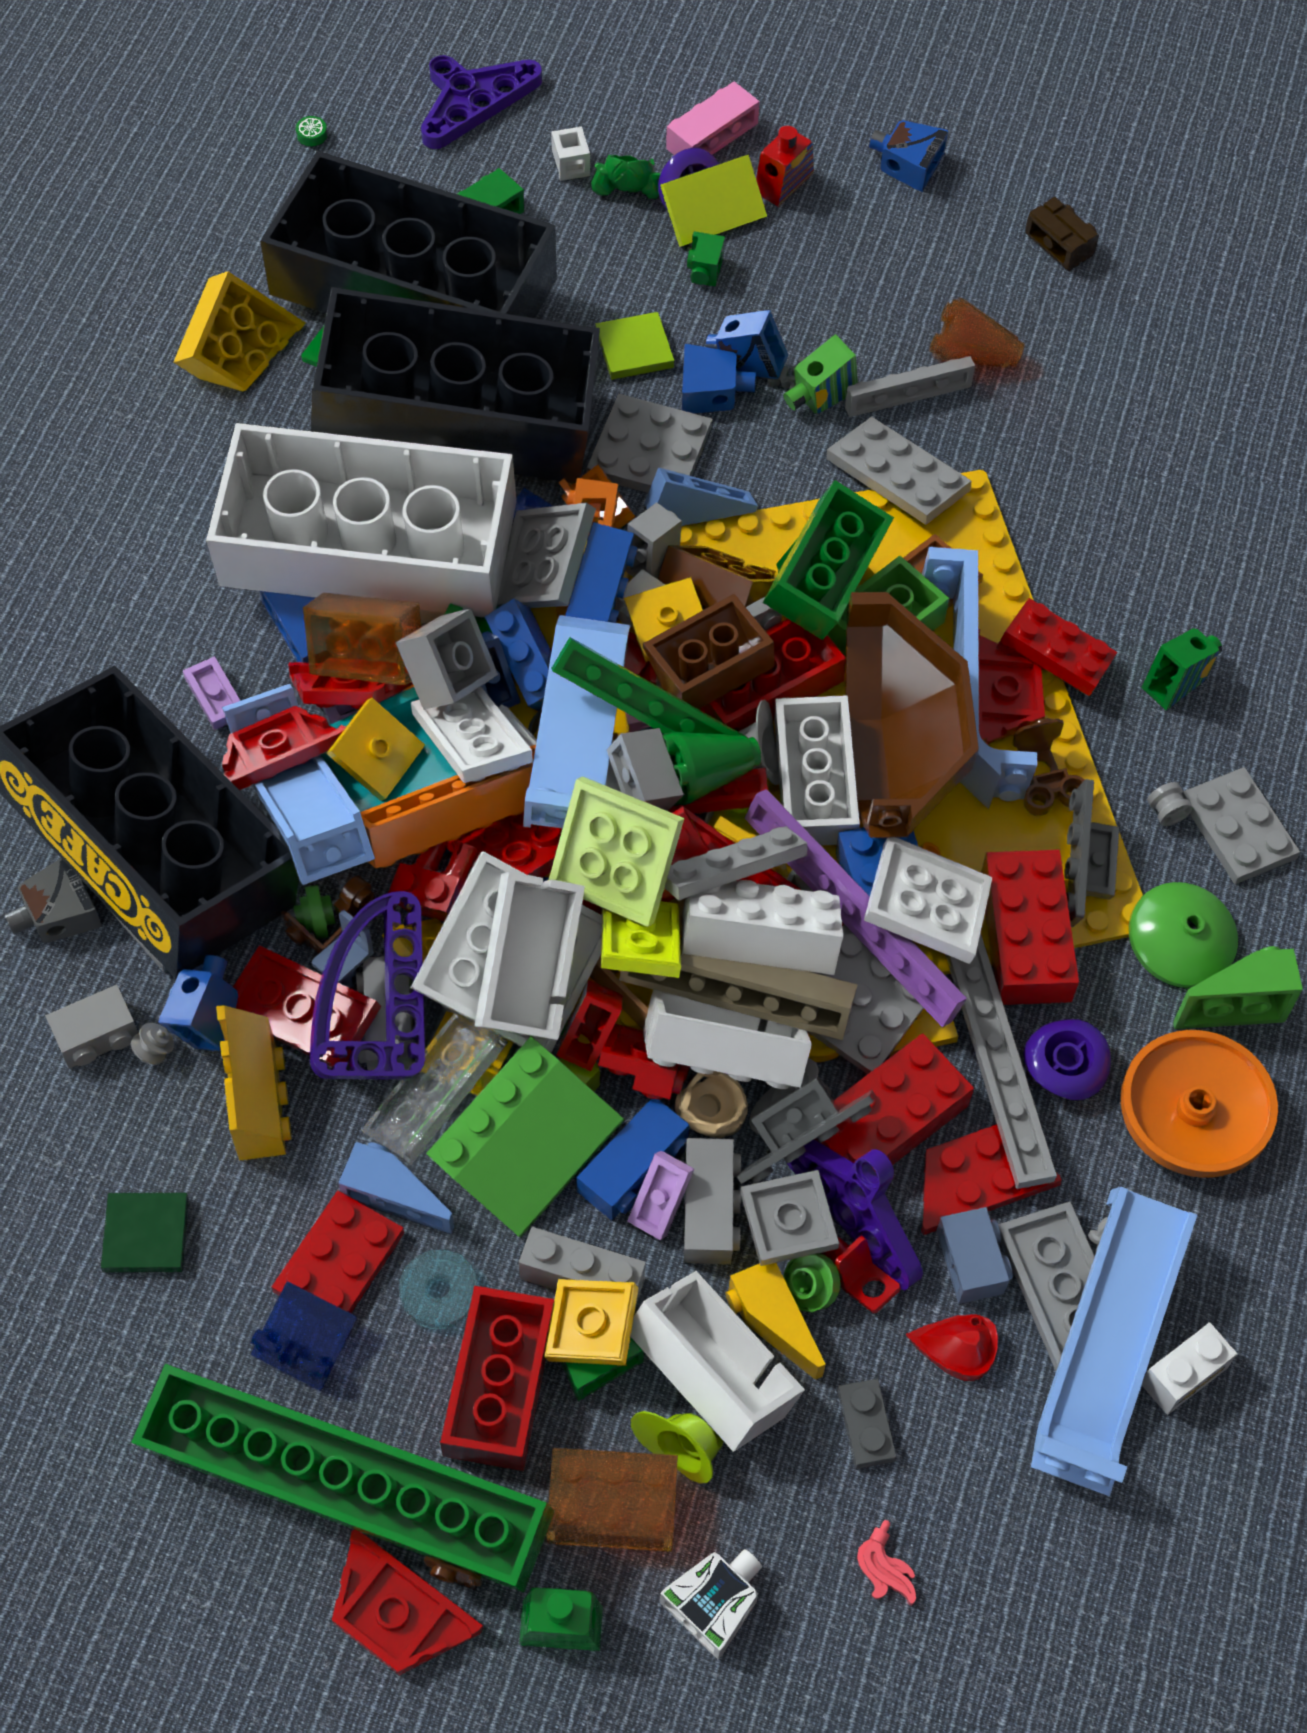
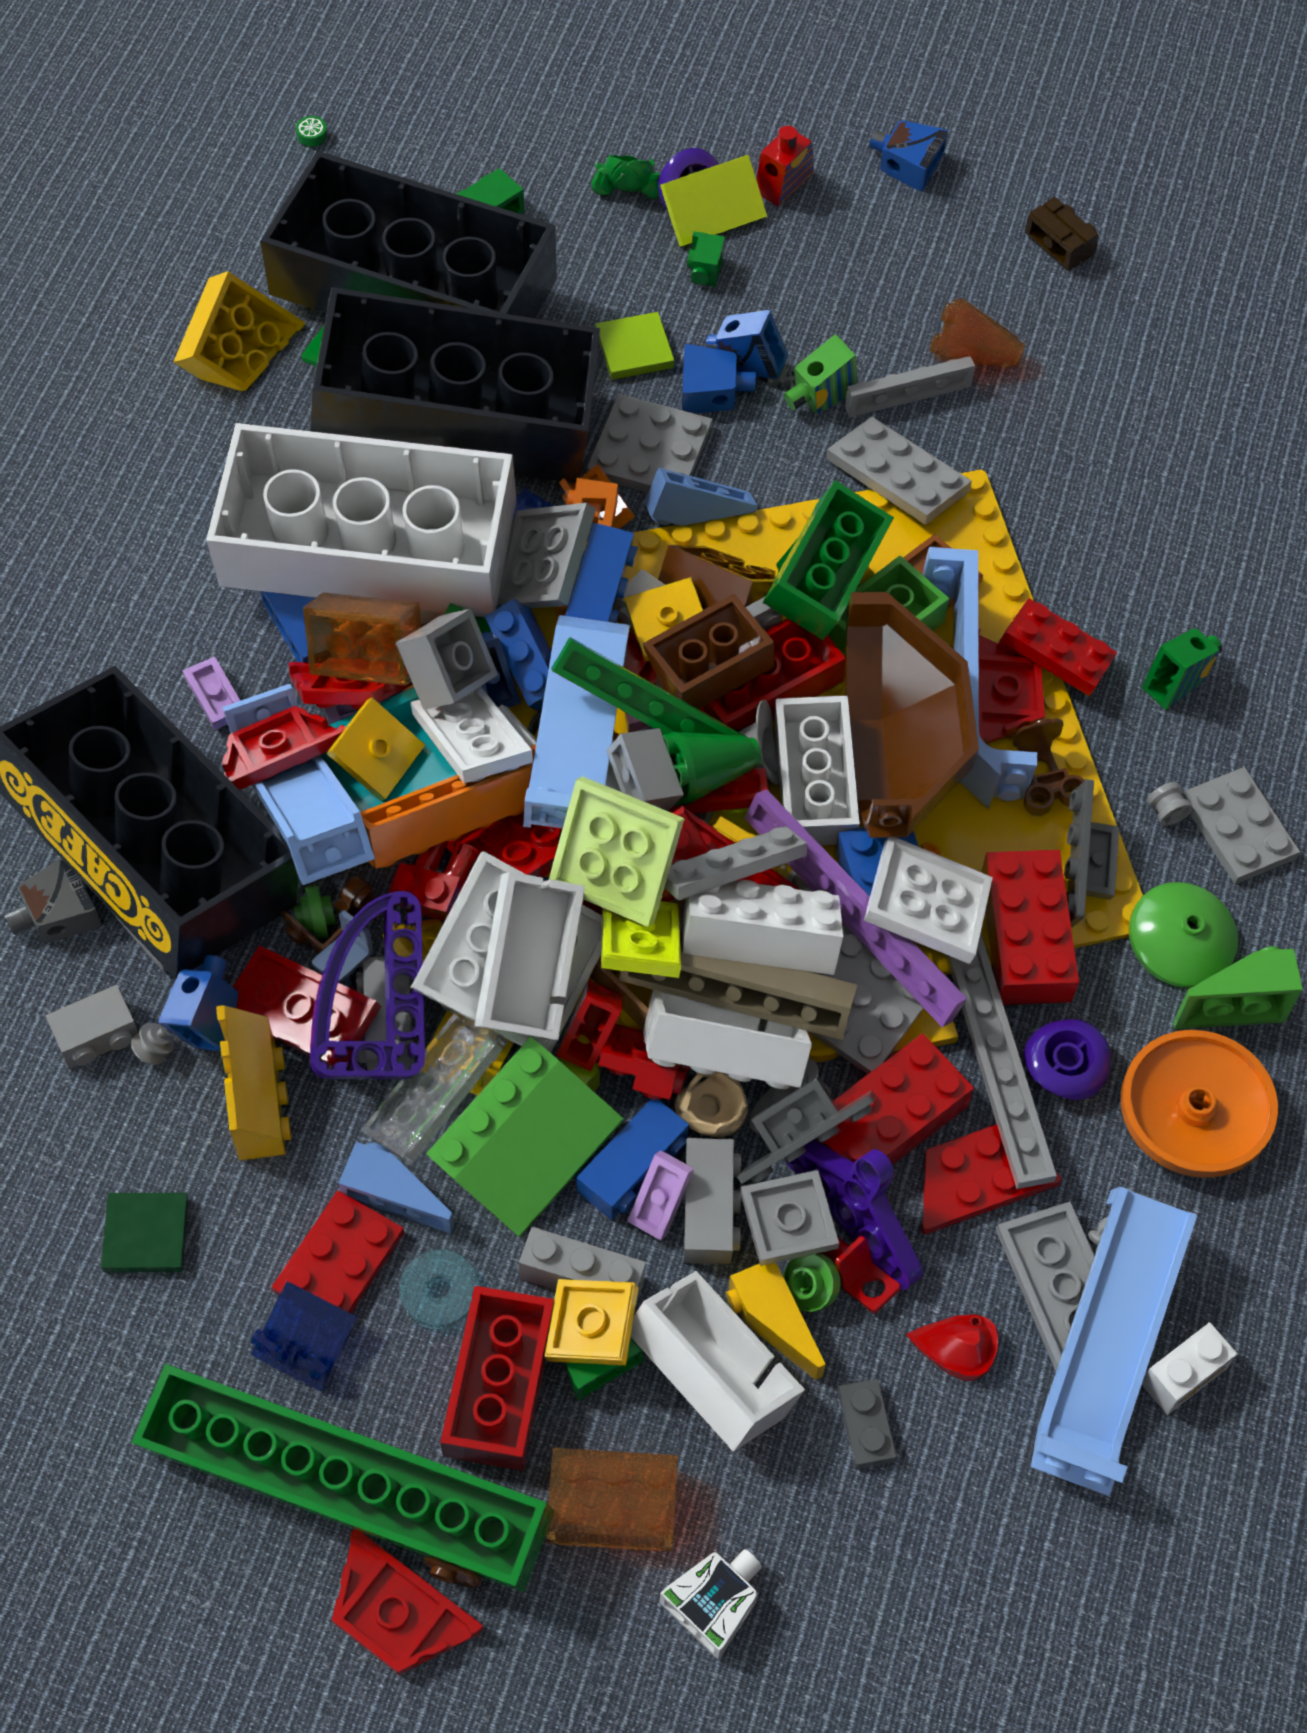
(484, 83): dark purple beam -> none
(561, 1619): green torso -> none
(571, 153): white brick -> none
(652, 535): light grey brick -> none
(681, 1436): lime piece -> none
(714, 121): bright pink brick -> none
(883, 1570): coral piece -> none
(973, 1255): sand blue brick -> none

